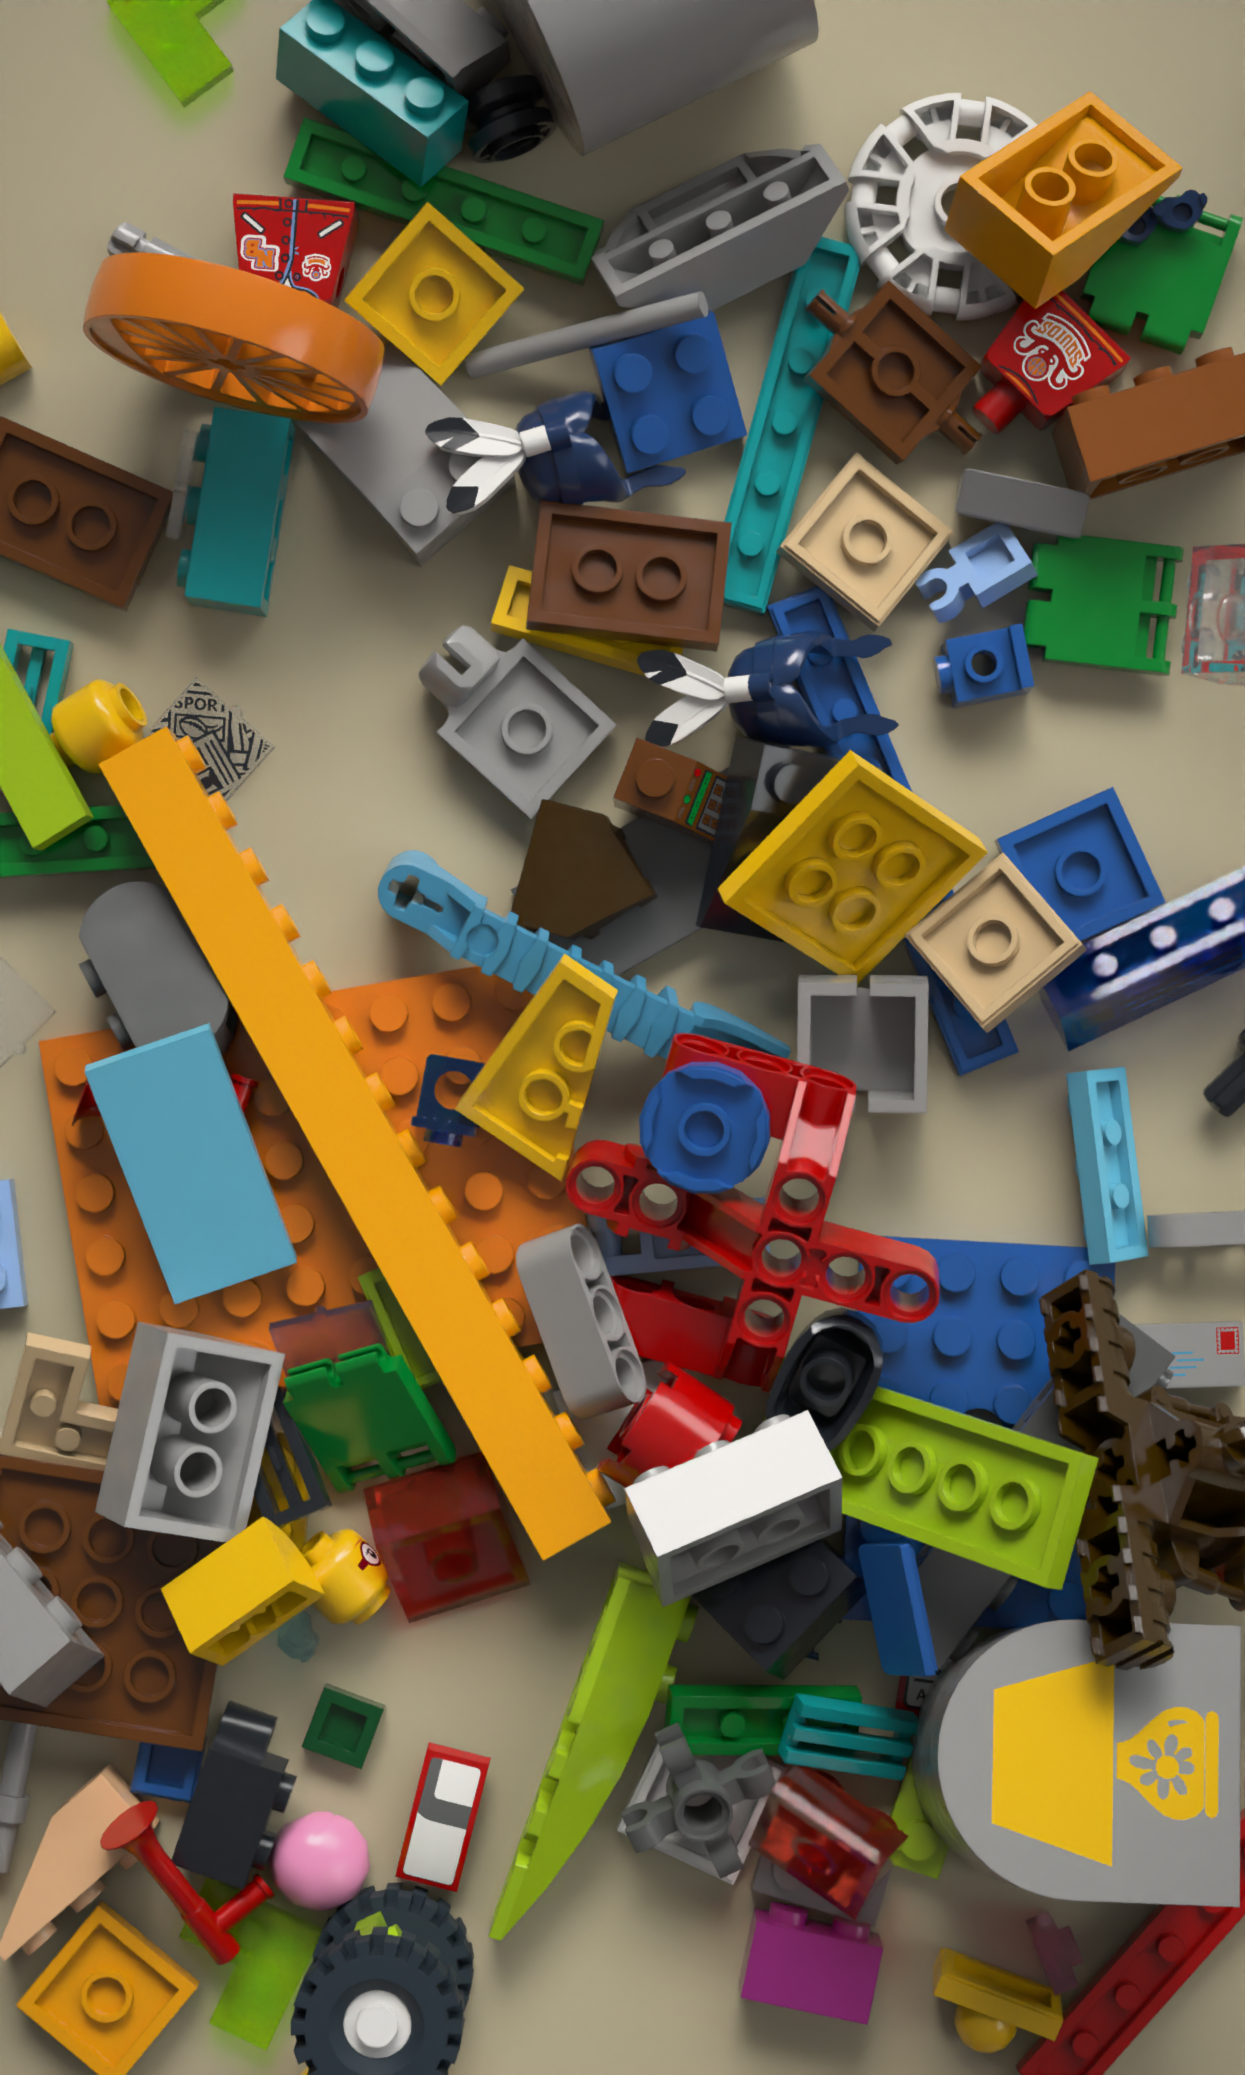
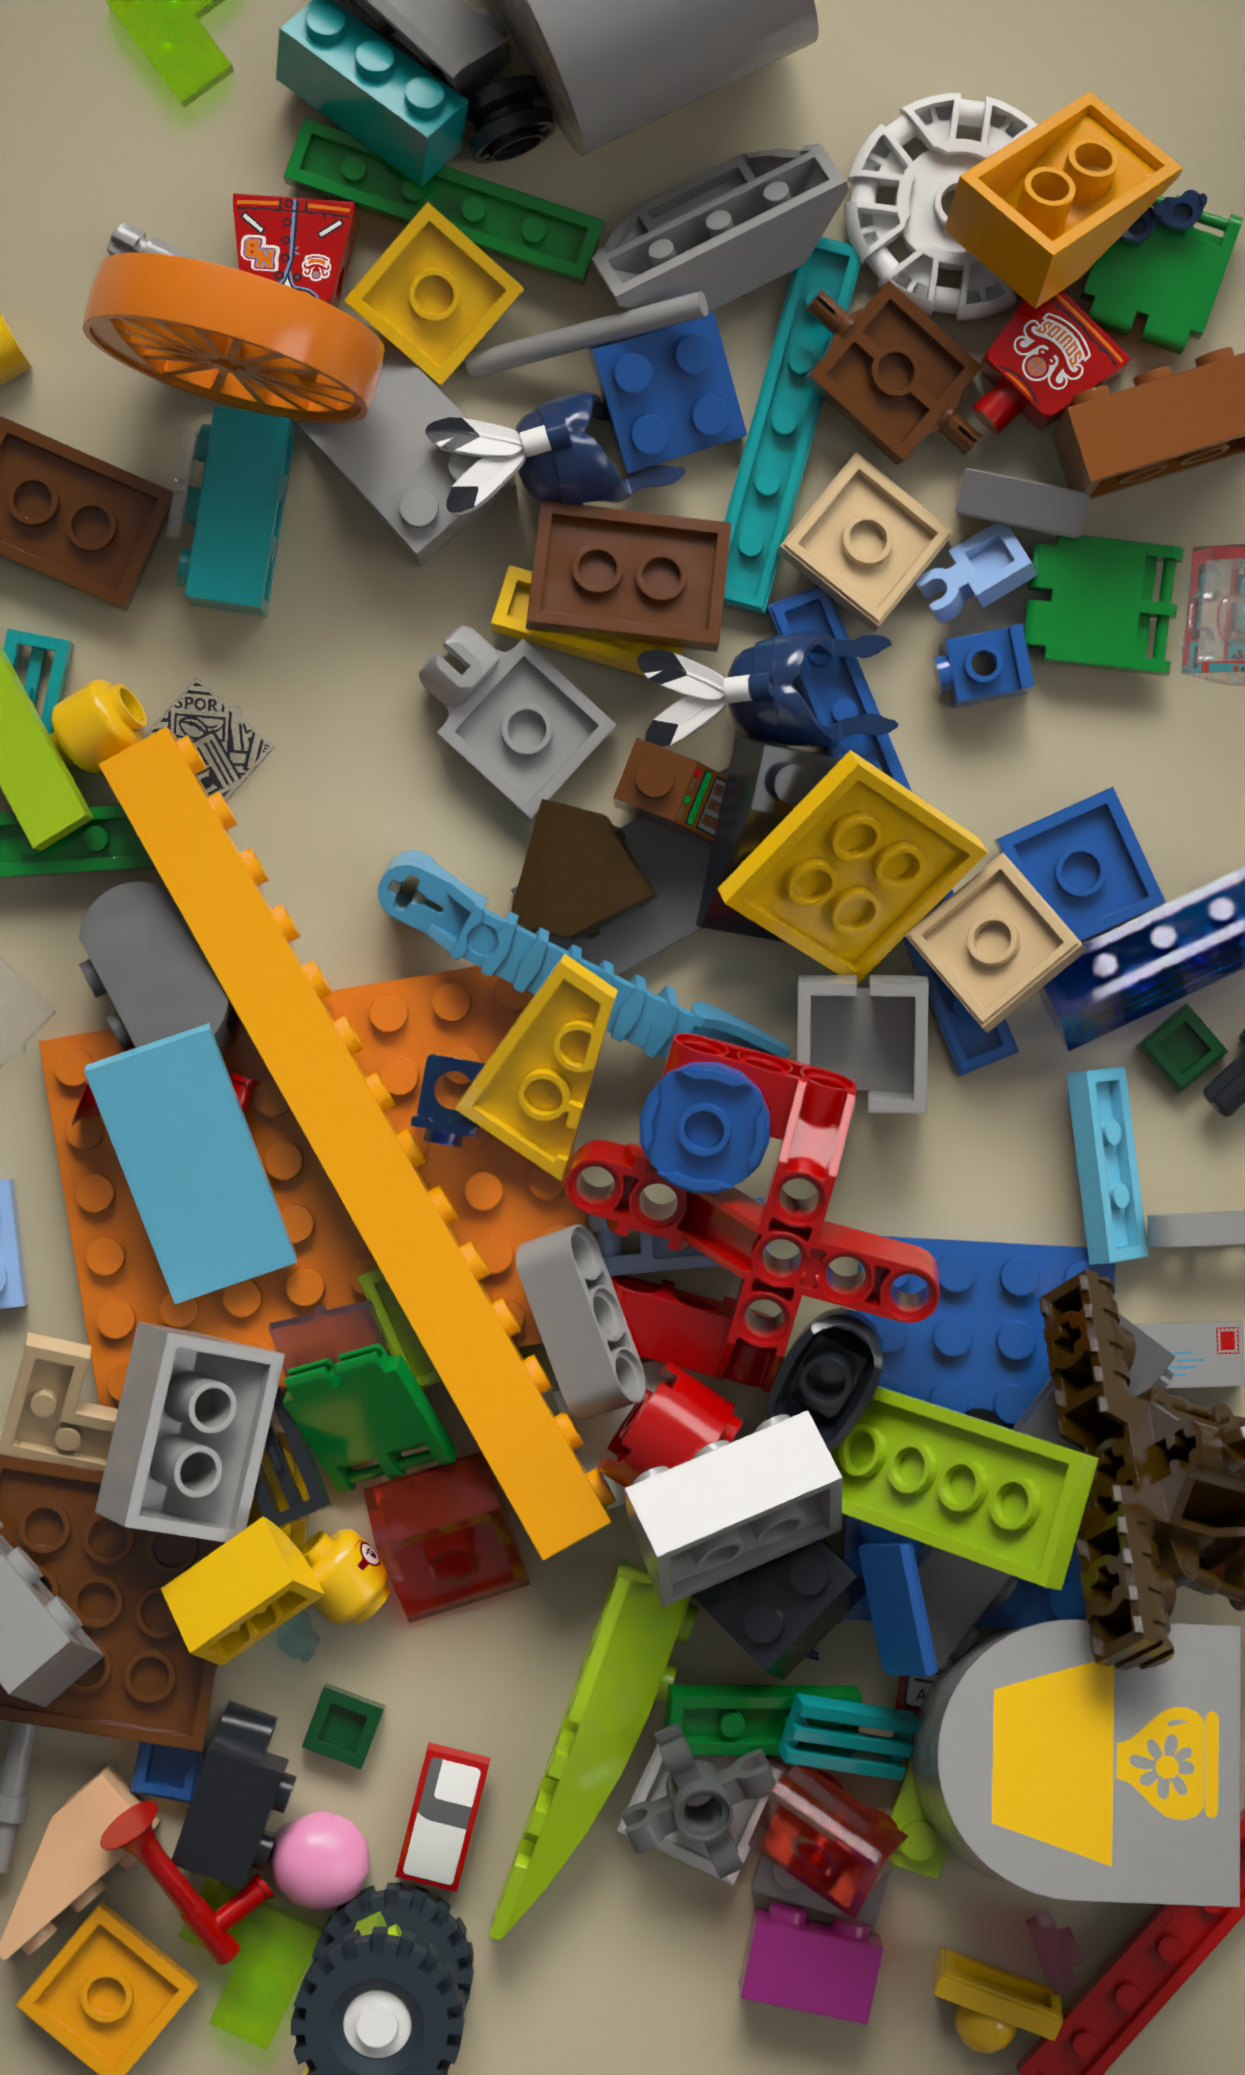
(1182, 1048): none -> dark green tile

